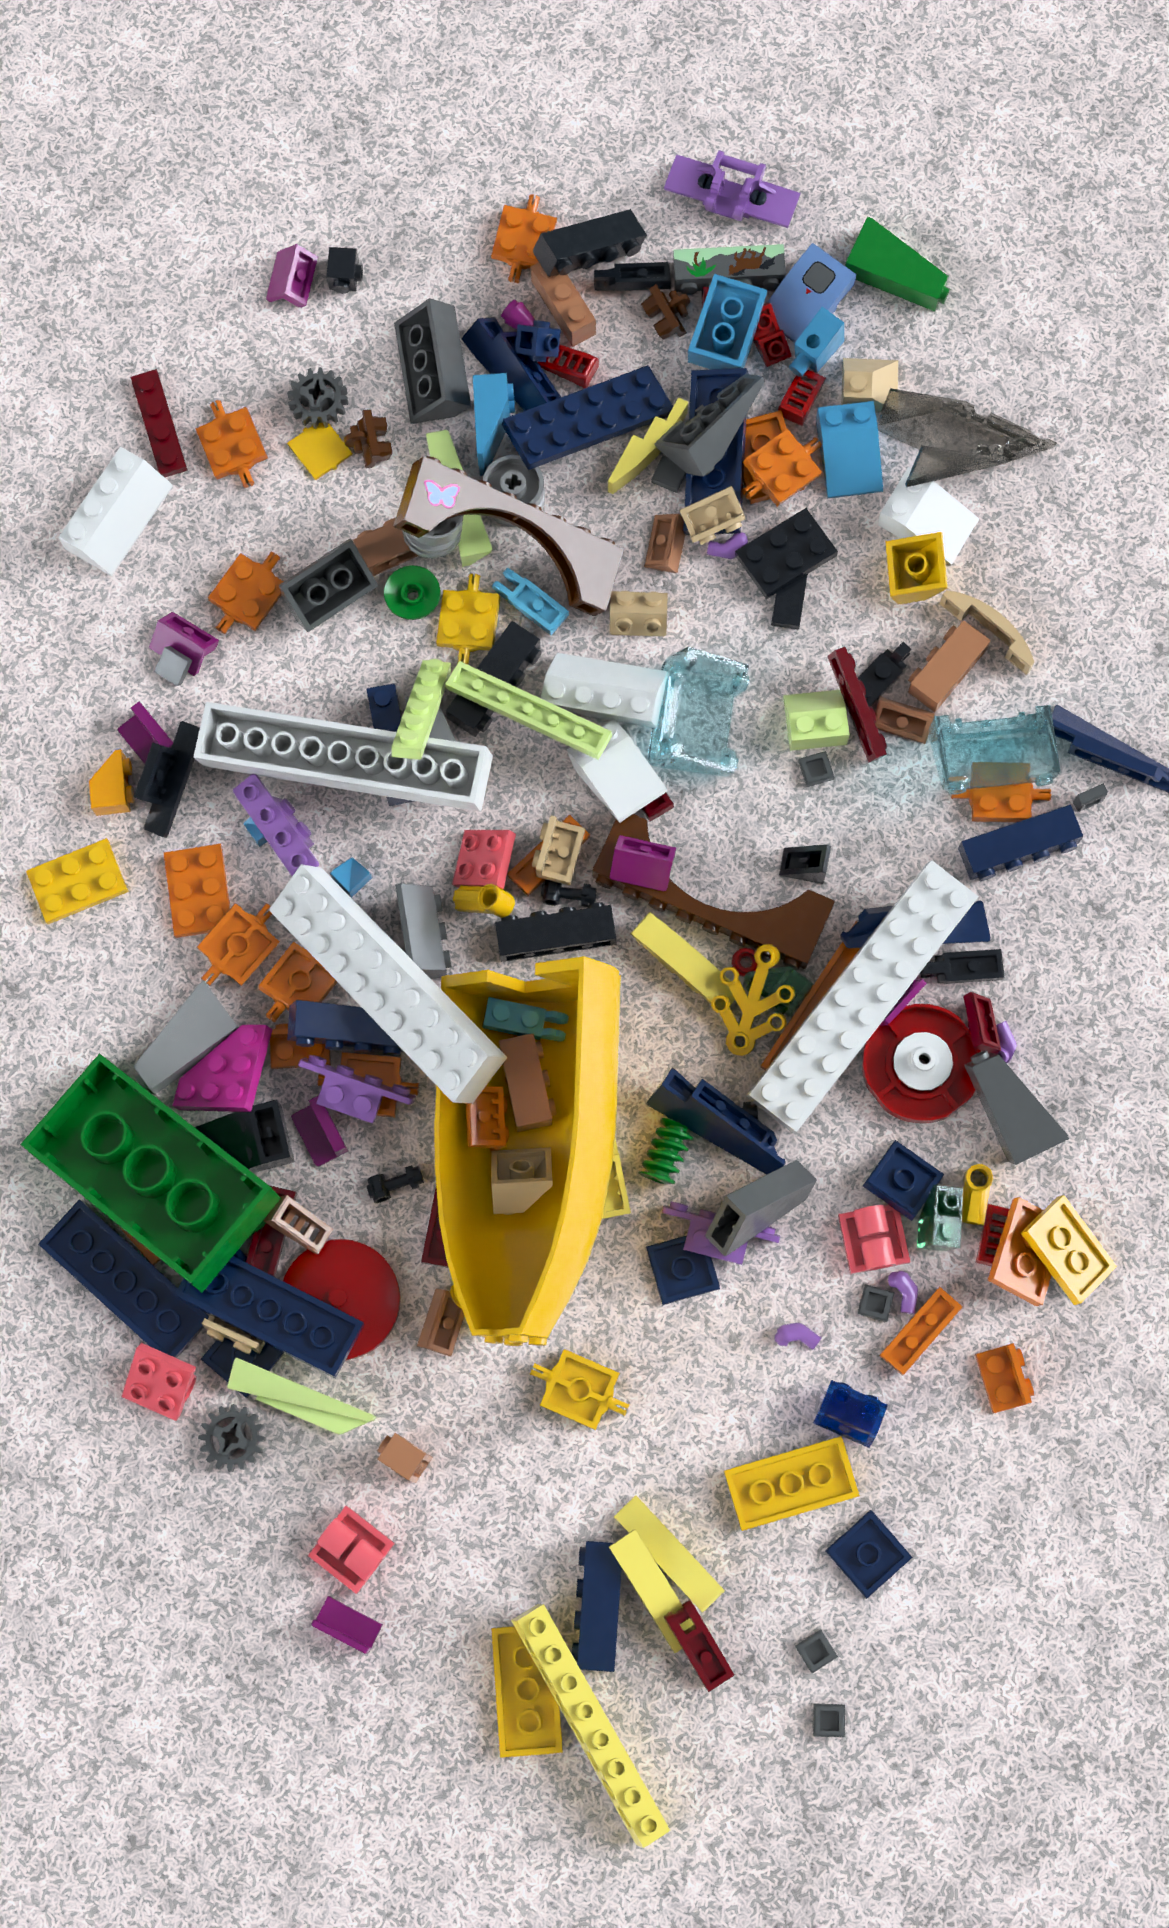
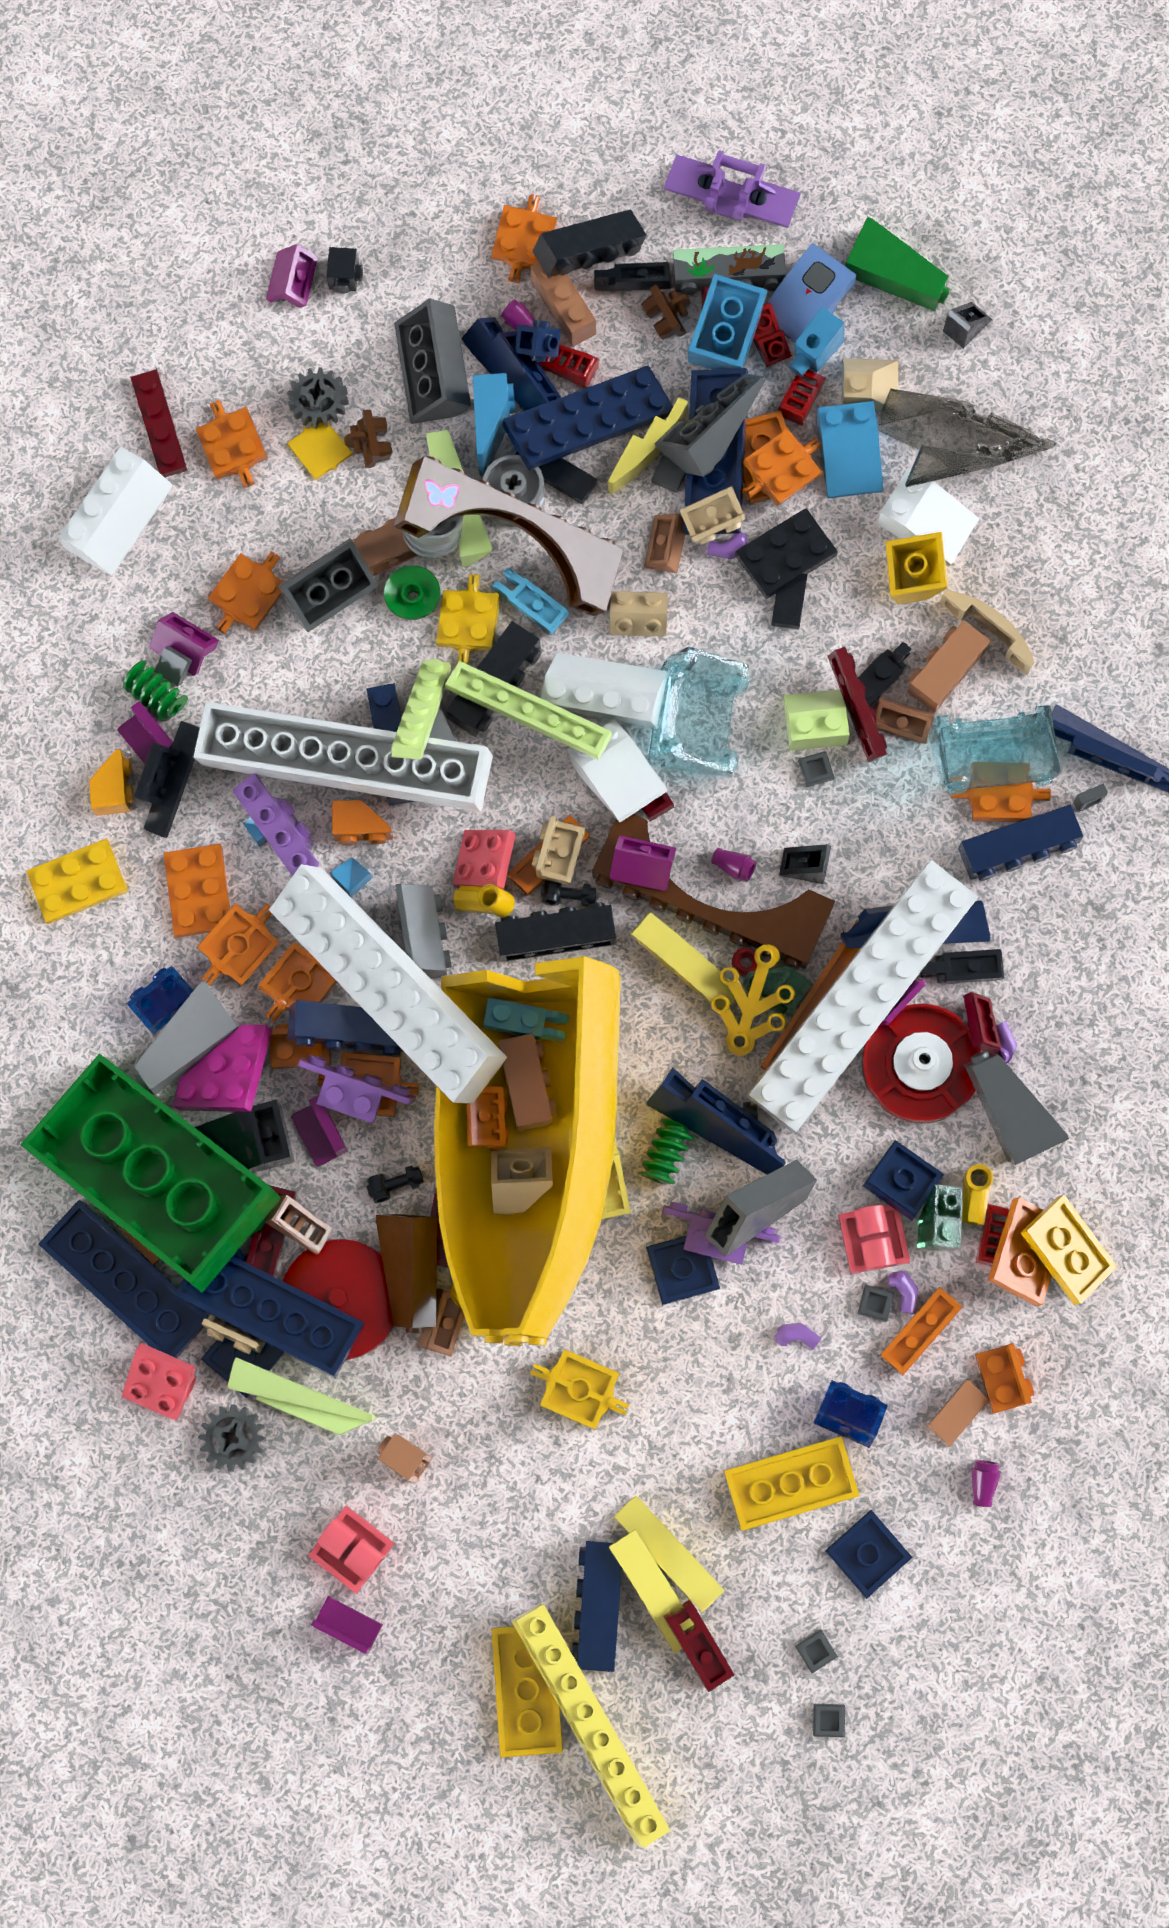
(152, 693): none -> green piece
(160, 999): none -> clear blue brick
(358, 822): none -> orange slope
(410, 1268): none -> reddish brown slope
(568, 479): none -> black tile
(735, 864): none -> magenta cone
(957, 1412): none -> nougat slope
(965, 323): none -> black slope
(984, 1481): none -> magenta cone

